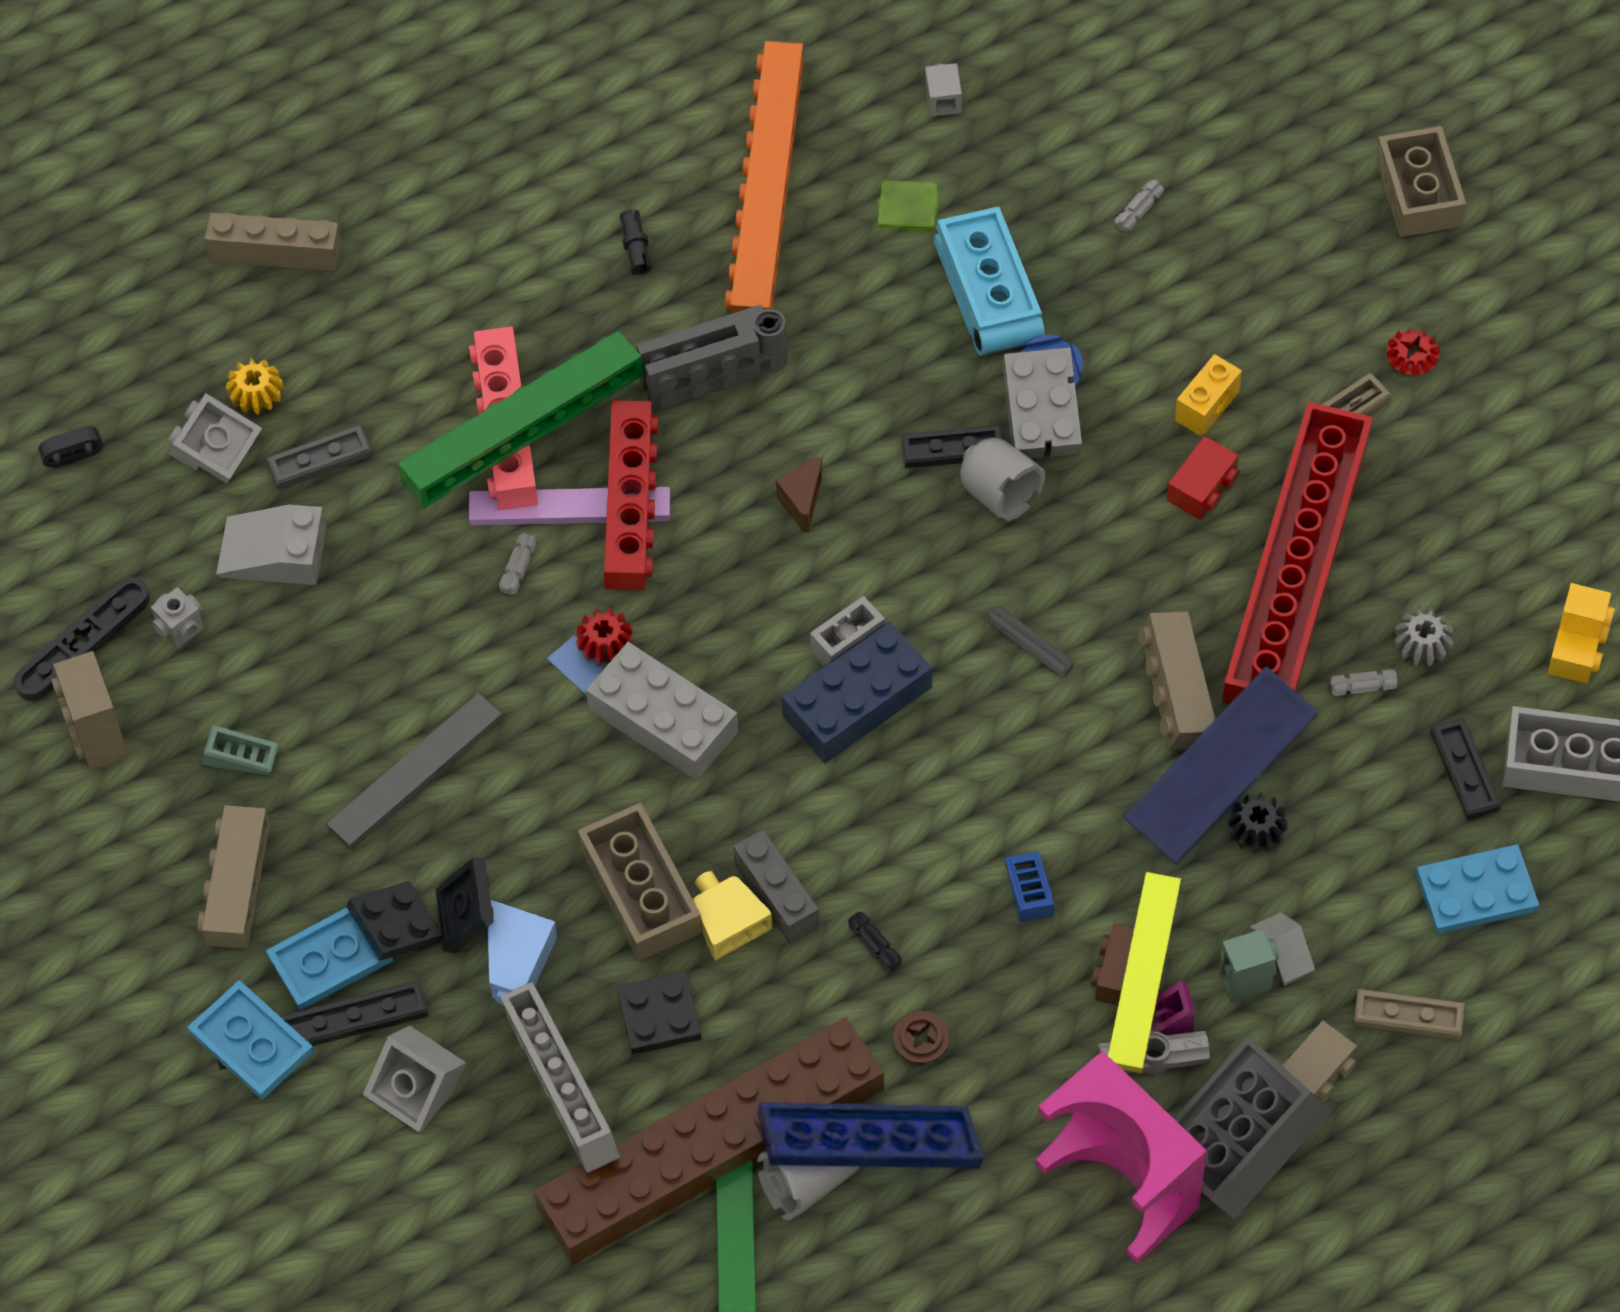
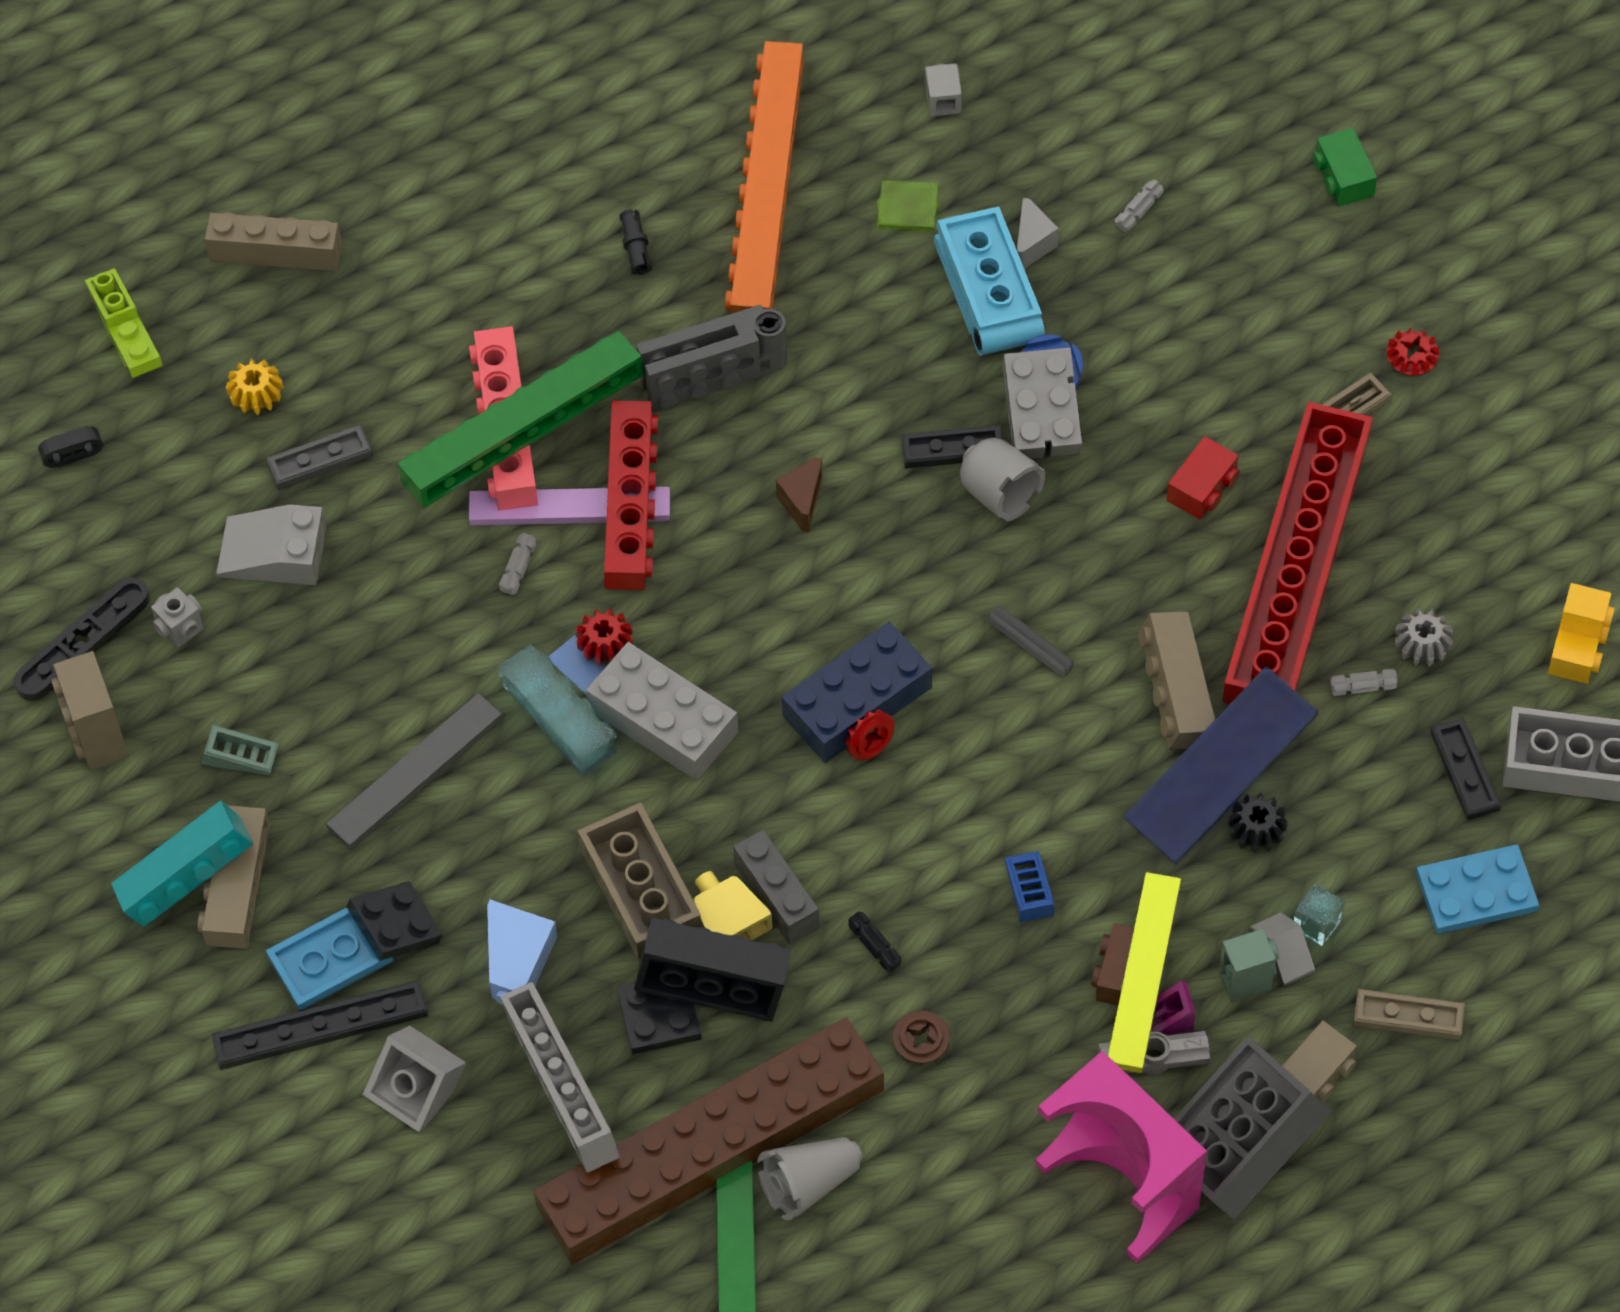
(123, 323): none -> lime slope
(182, 863): none -> teal brick
(213, 438): light grey plate -> none
(250, 1039): dark azure plate -> none
(464, 905): black plate -> none
(557, 709): none -> clear light blue brick
(712, 969): none -> black brick
(844, 630): light grey brick -> none
(864, 745): none -> red gear
(869, 1135): clear blue plate -> none
(1036, 234): none -> light grey slope
(1208, 395): yellow brick -> none
(1319, 914): none -> clear light blue brick
(1345, 167): none -> green brick
(1420, 181): dark tan brick -> none

